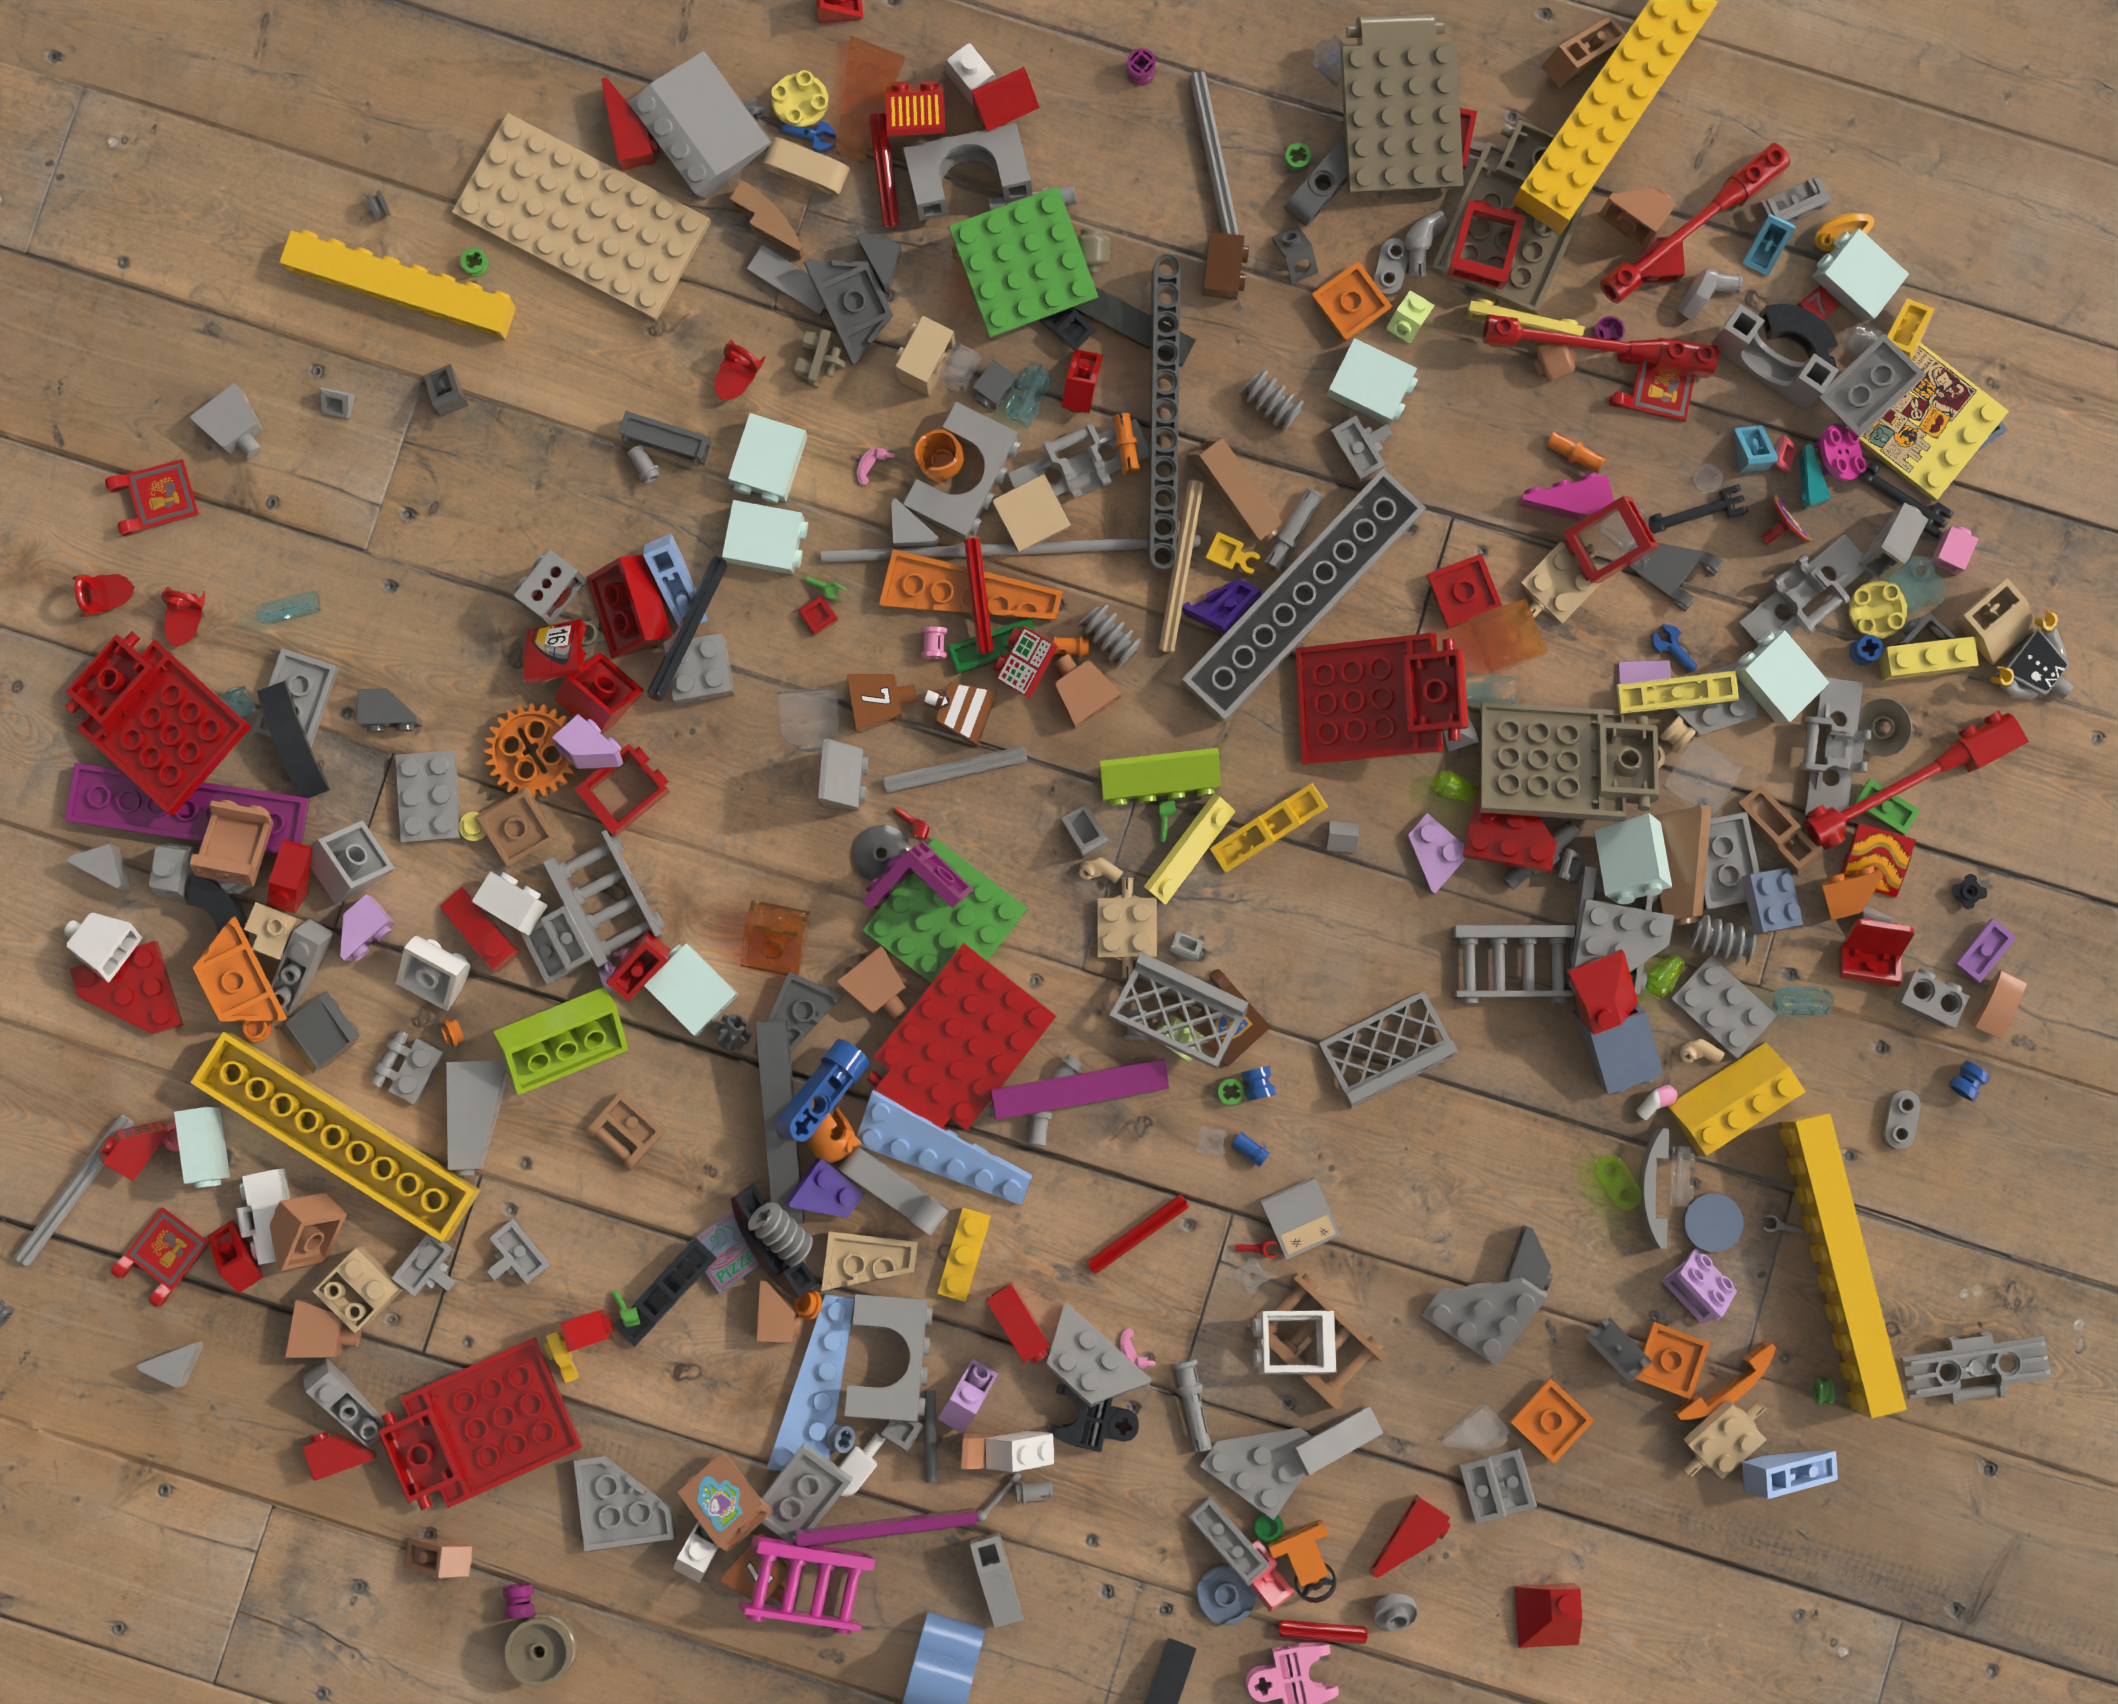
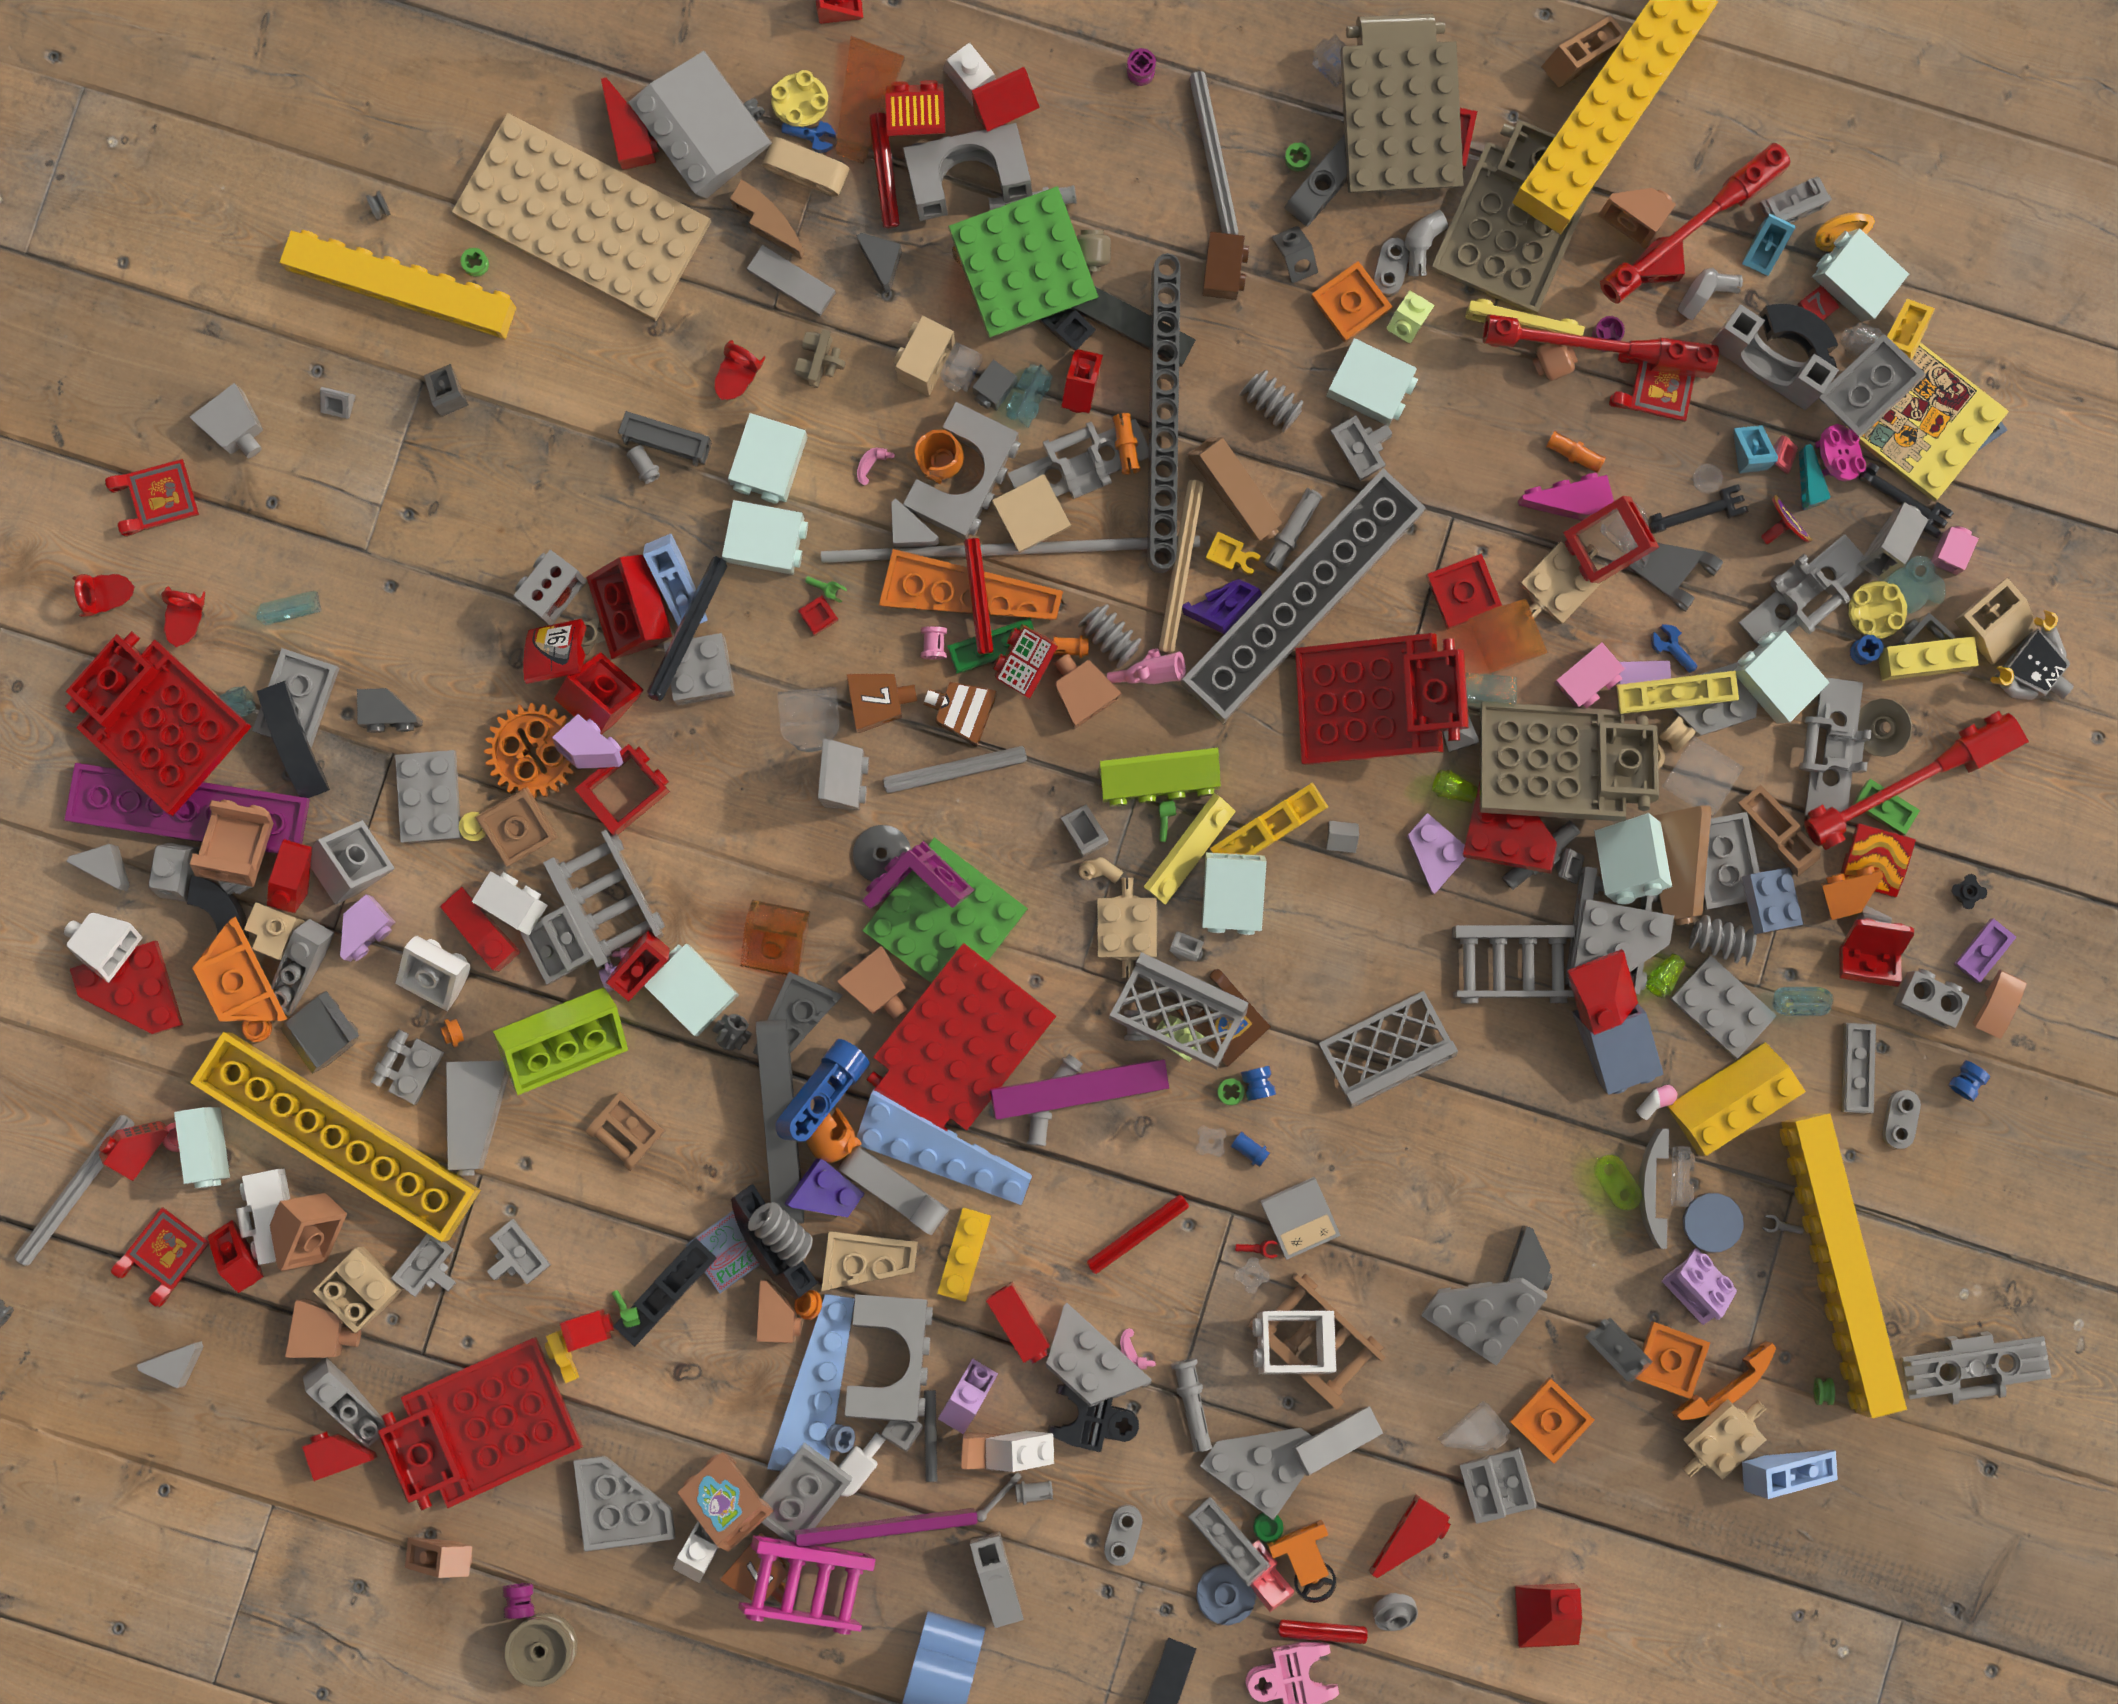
(851, 301): dark grey wing -> none
(920, 828): red hand -> none
(1123, 1535): none -> light grey plate
(1152, 670): none -> bright pink piece
(1233, 892): none -> light aqua brick
(1477, 271): red window -> none
(1589, 676): none -> bright pink brick
(1698, 1049): tan arm -> none
(1858, 1068): none -> light grey tile

